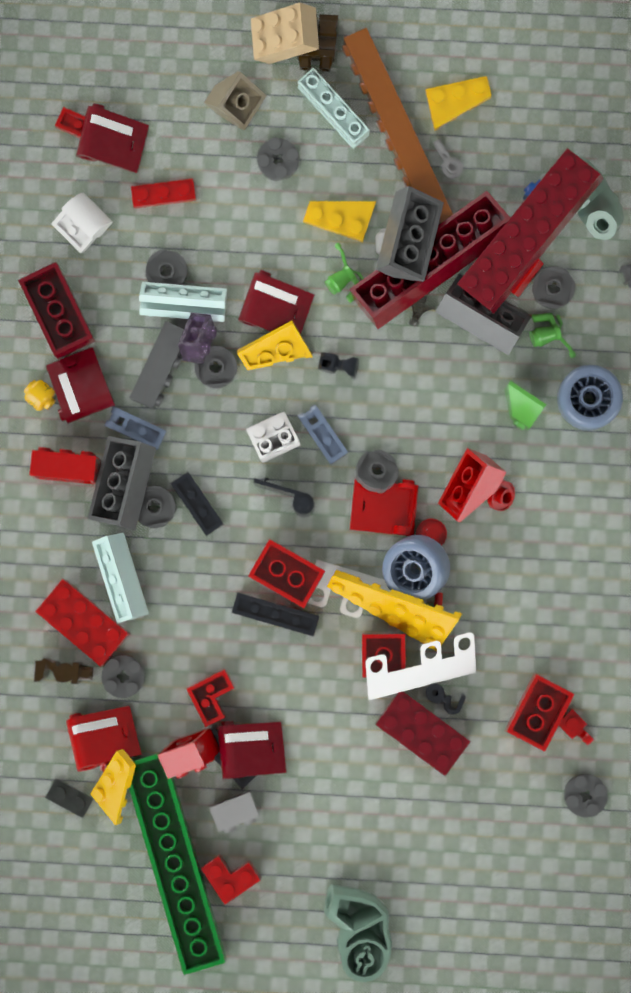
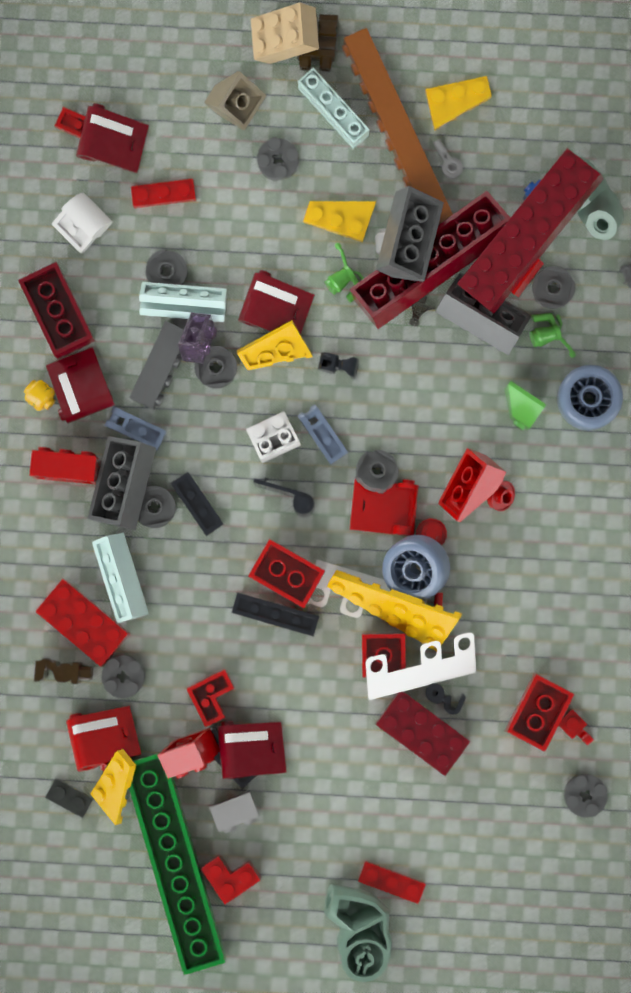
(391, 882): none -> red plate

